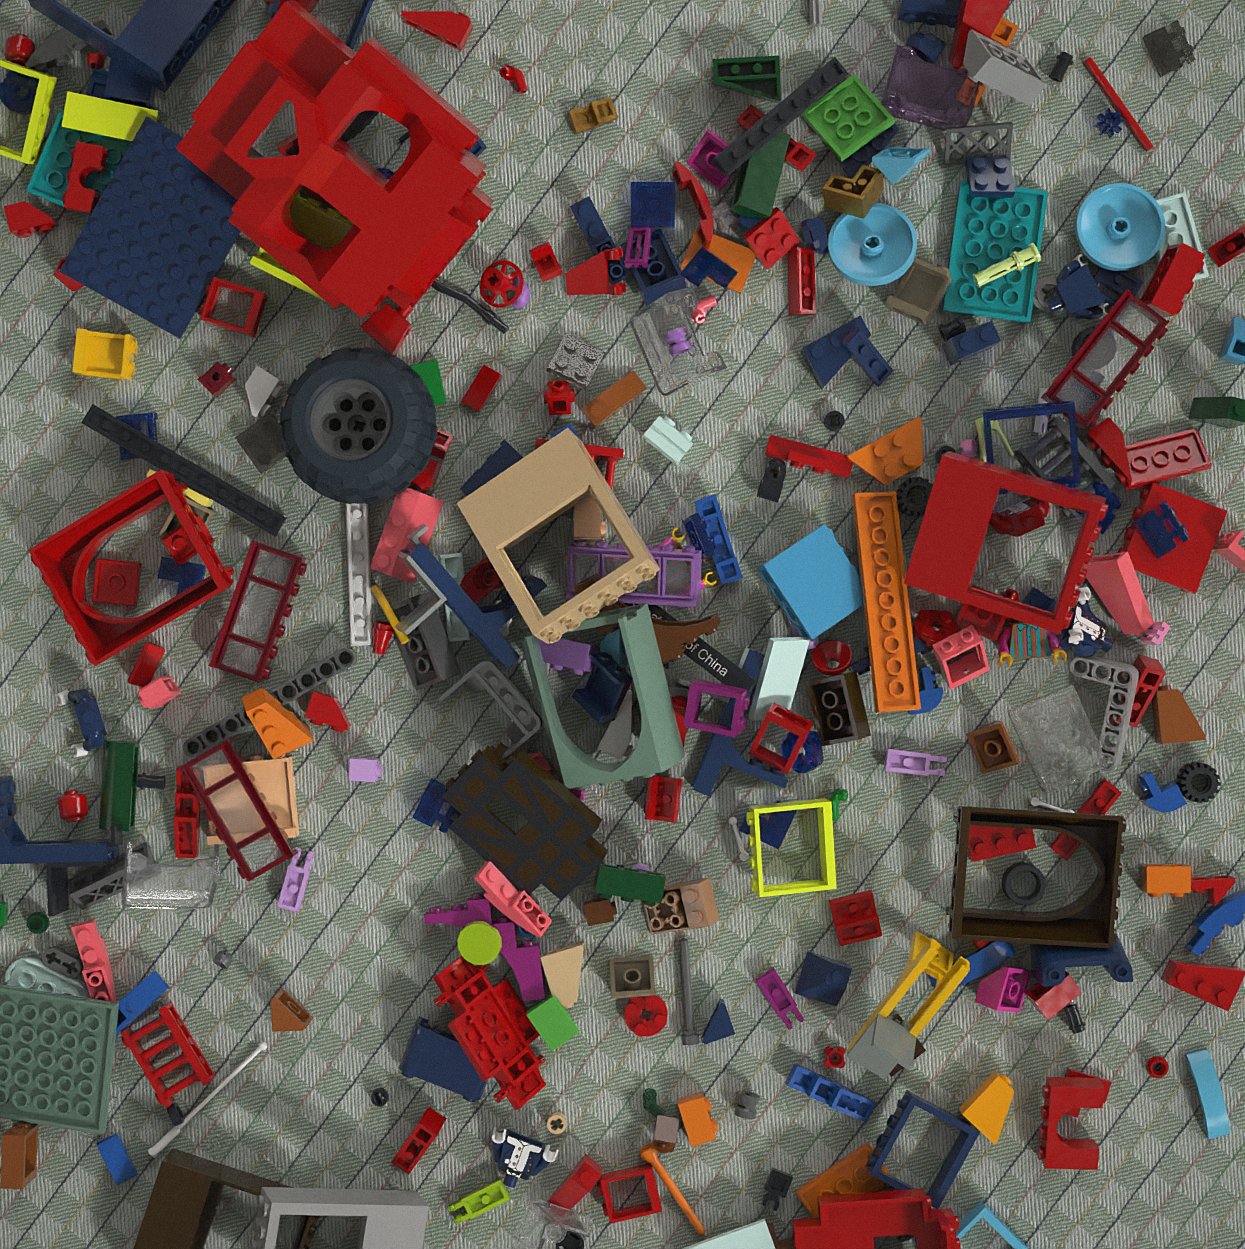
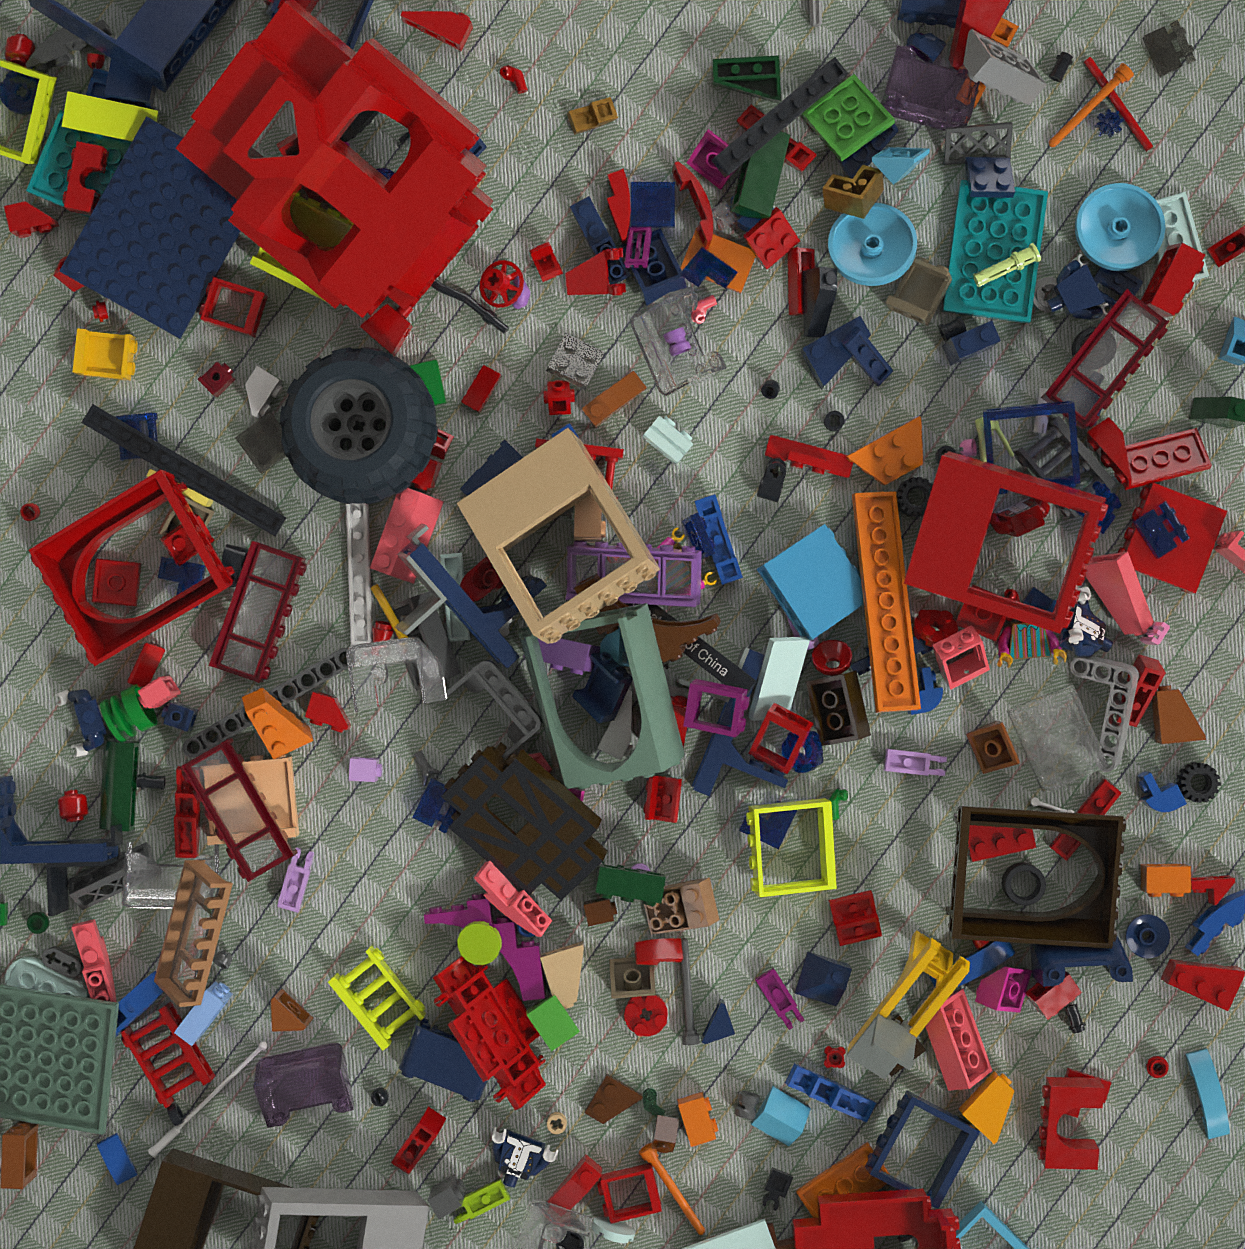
(27, 514): none -> red hinge
(100, 311): none -> red plate
(127, 714): none -> green wheel
(187, 716): none -> dark blue brick
(192, 933): none -> medium nougat window
(203, 1015): none -> light blue window
(234, 557): none -> black piece
(302, 1081): none -> clear purple windscreen
(355, 1001): none -> neon yellow fence
(369, 668): none -> clear windscreen
(425, 767): none -> dark grey bar
(447, 1196): none -> dark grey brick
(611, 1099): none -> reddish brown wing
(616, 1232): none -> light aqua tile
(619, 203): none -> red slope
(656, 950): none -> red slope
(743, 855): white hinge -> none
(770, 389): none -> black hinge
(781, 1116): none -> medium azure slope
(815, 234): dark blue rock -> none
(818, 299): none -> black slope
(958, 1043): none -> coral slope
(1121, 75): none -> orange piece
(1155, 943): none -> dark blue dish

